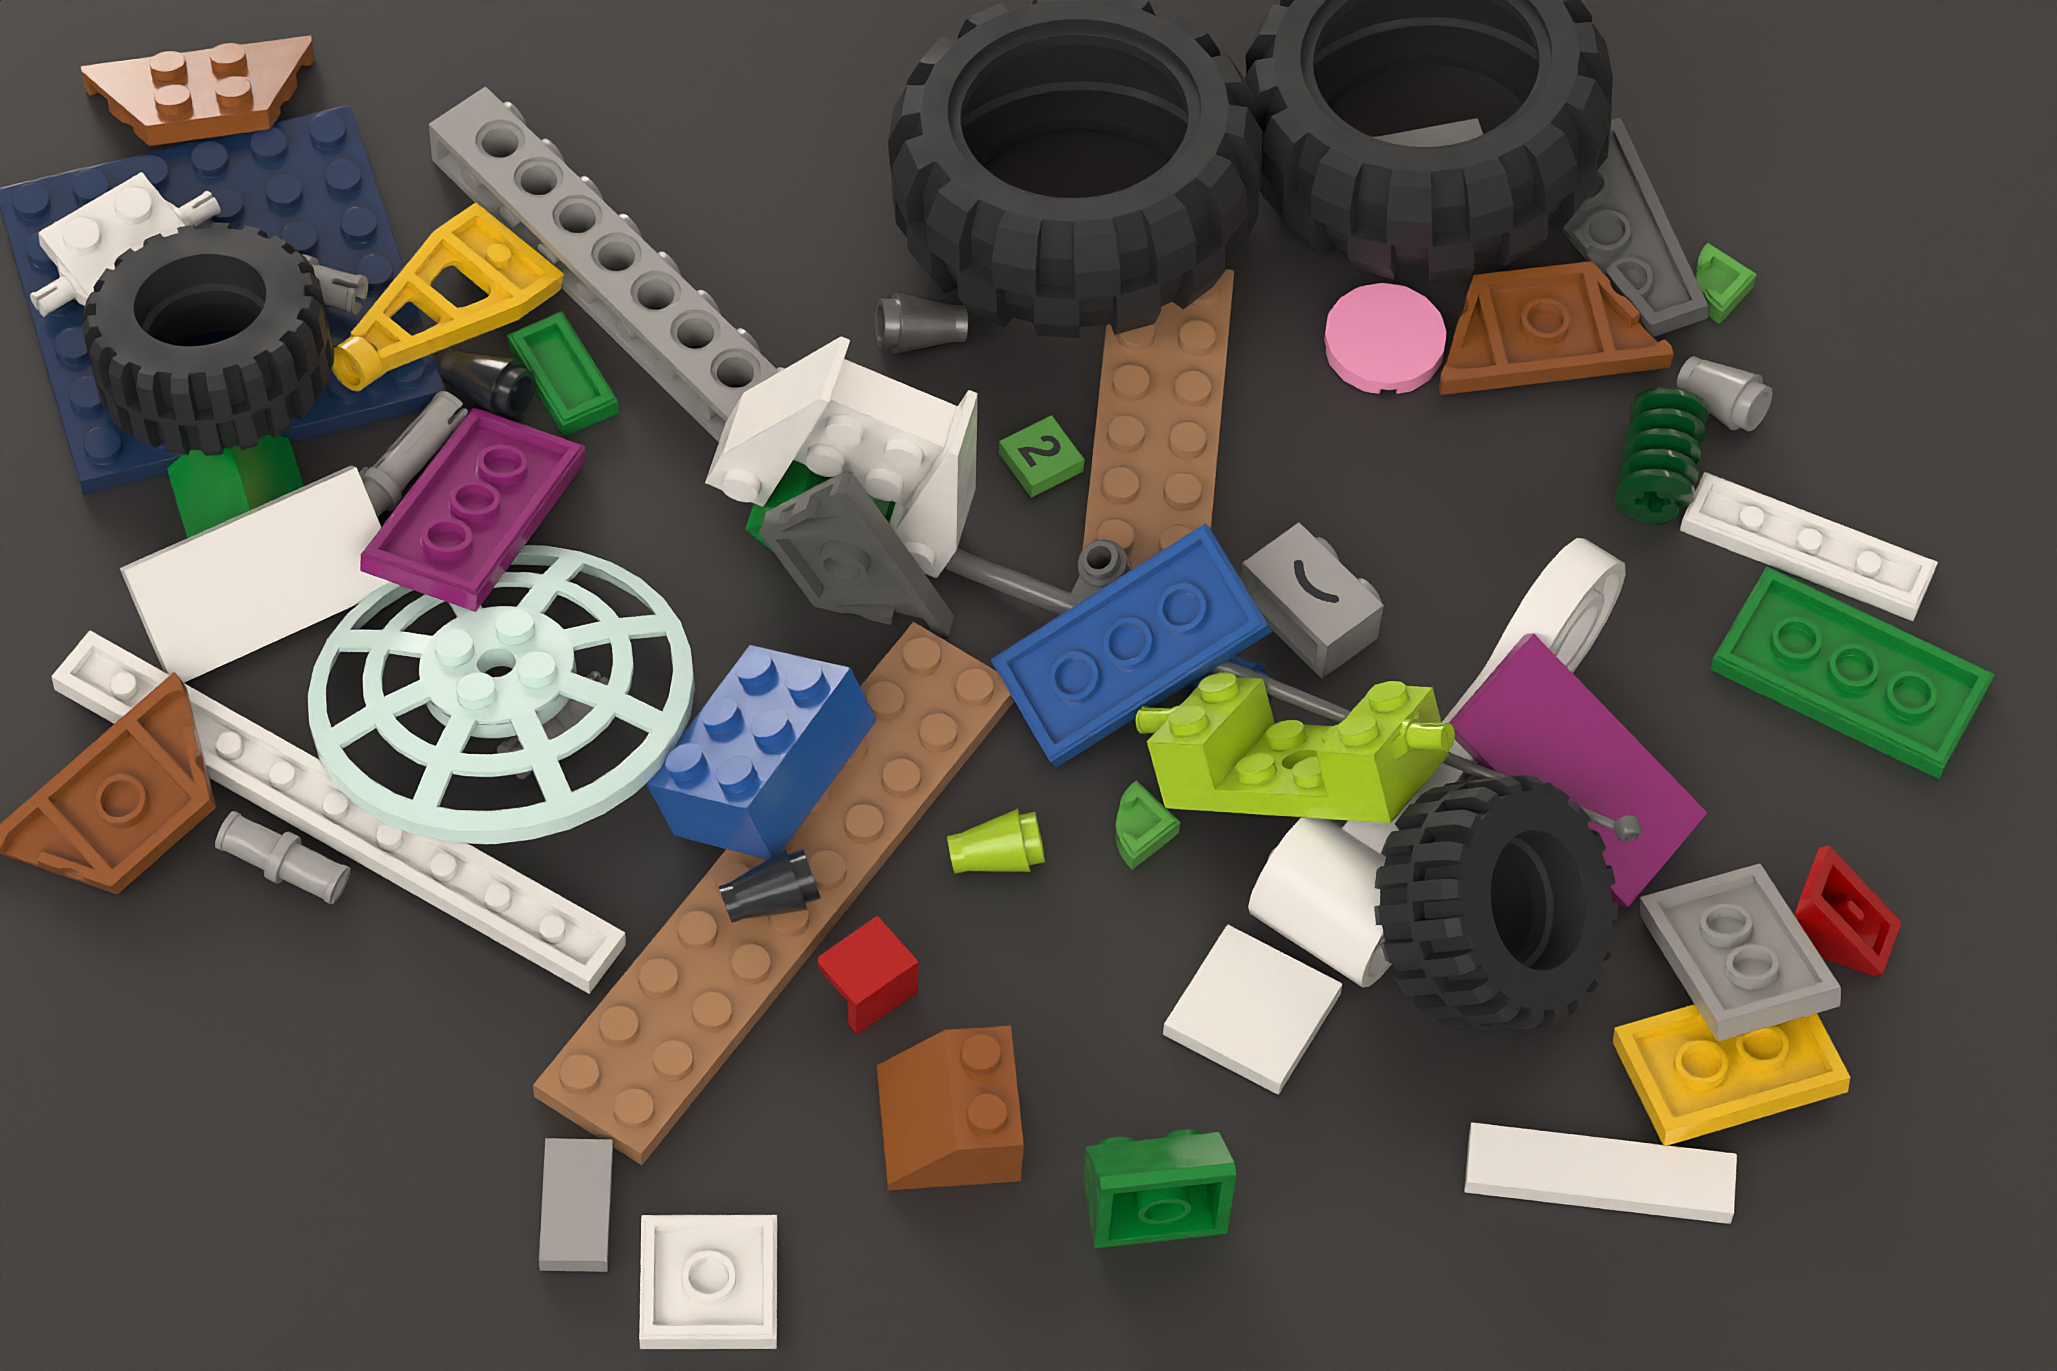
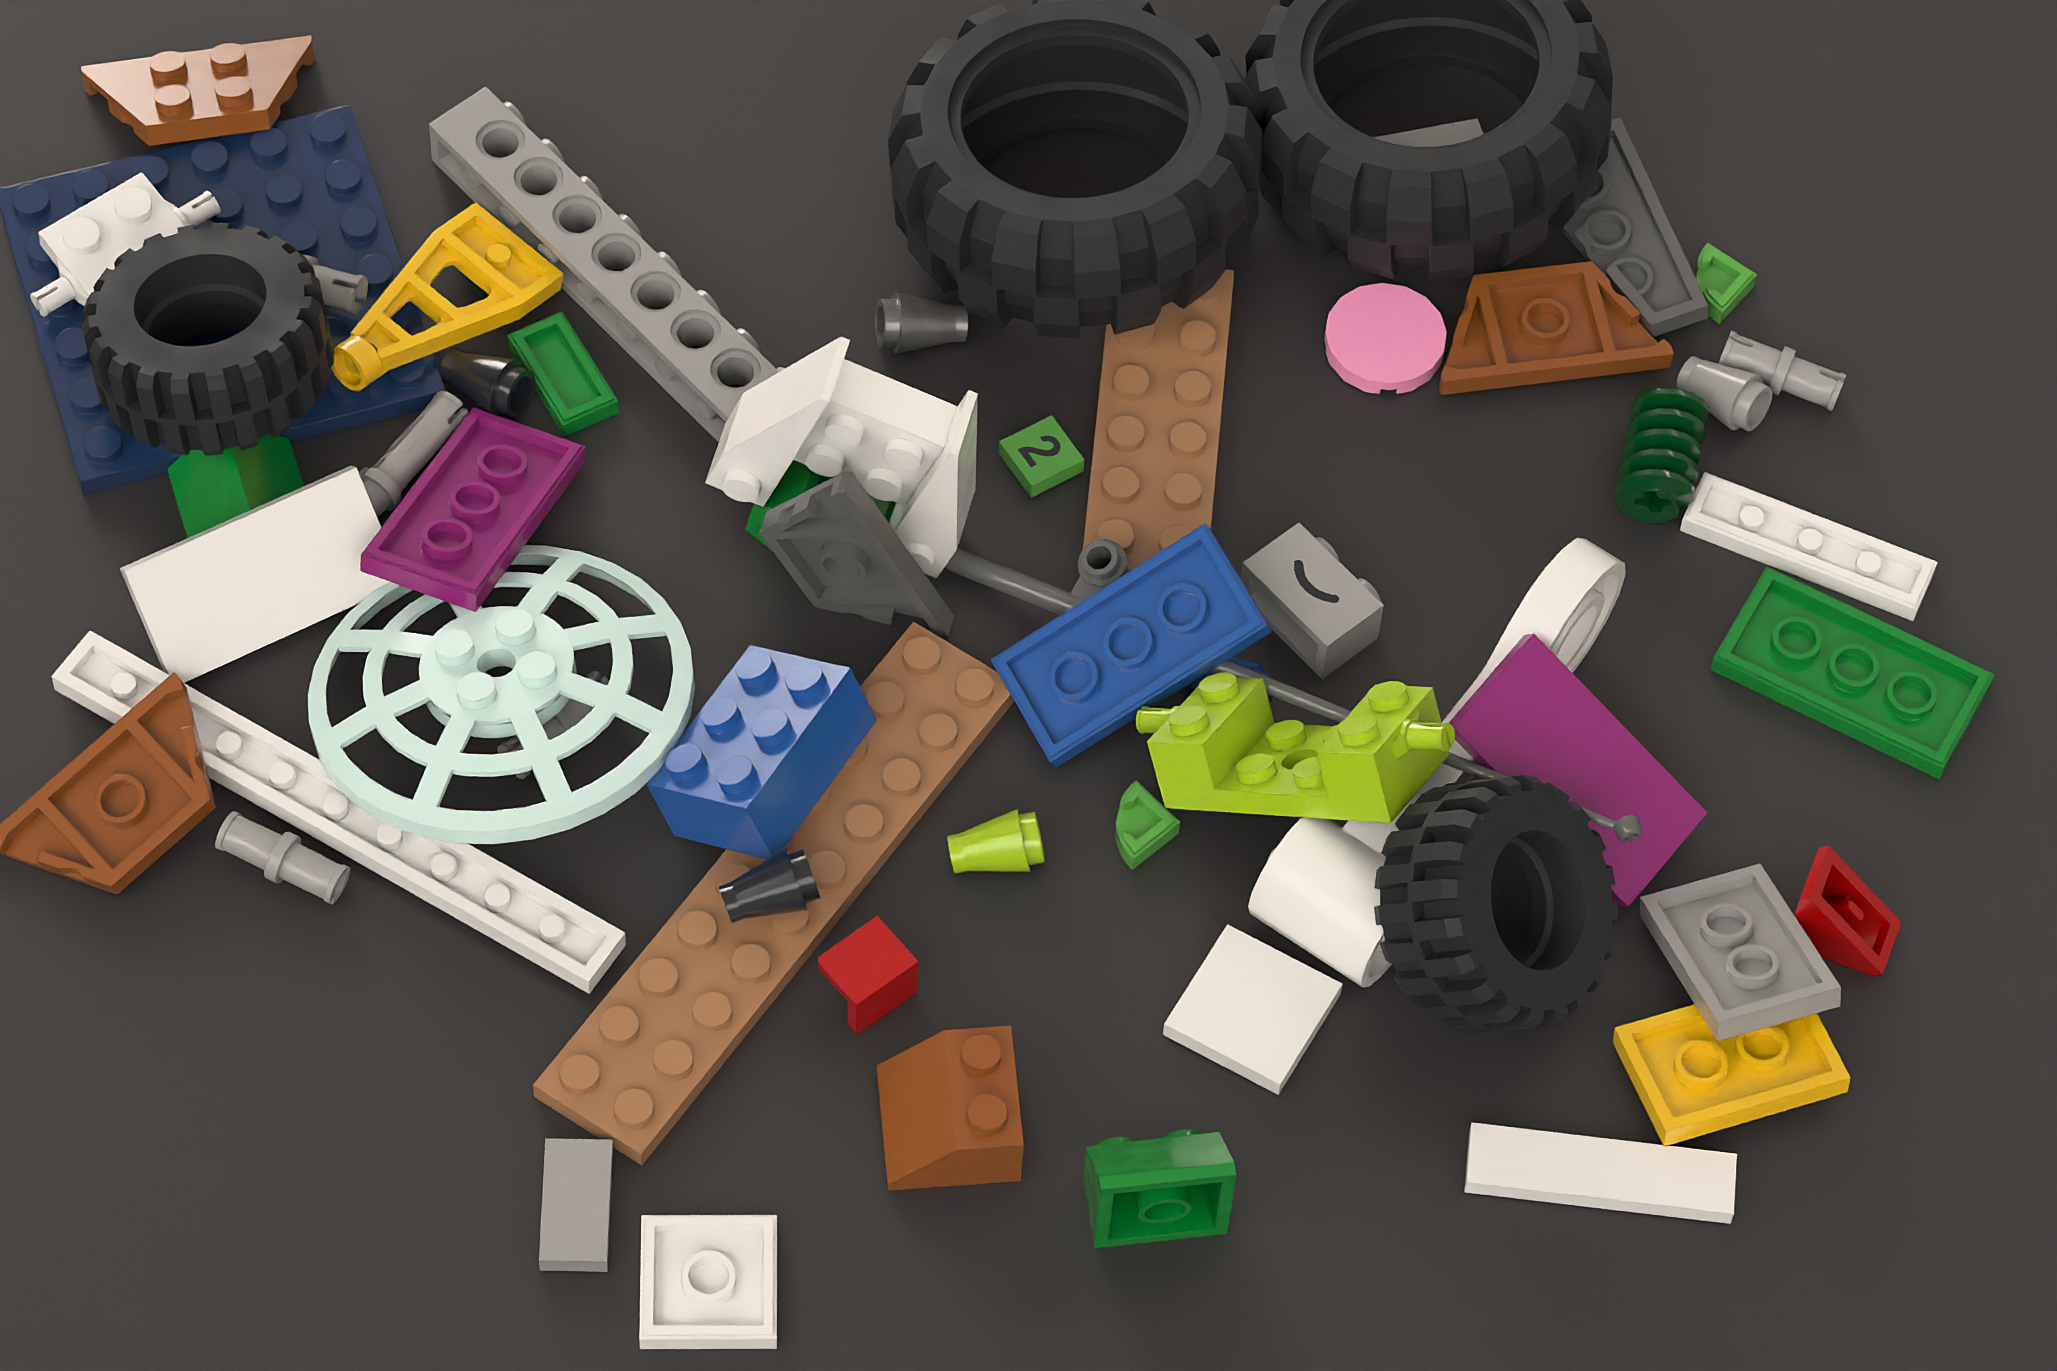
(1783, 370): none -> light grey pin

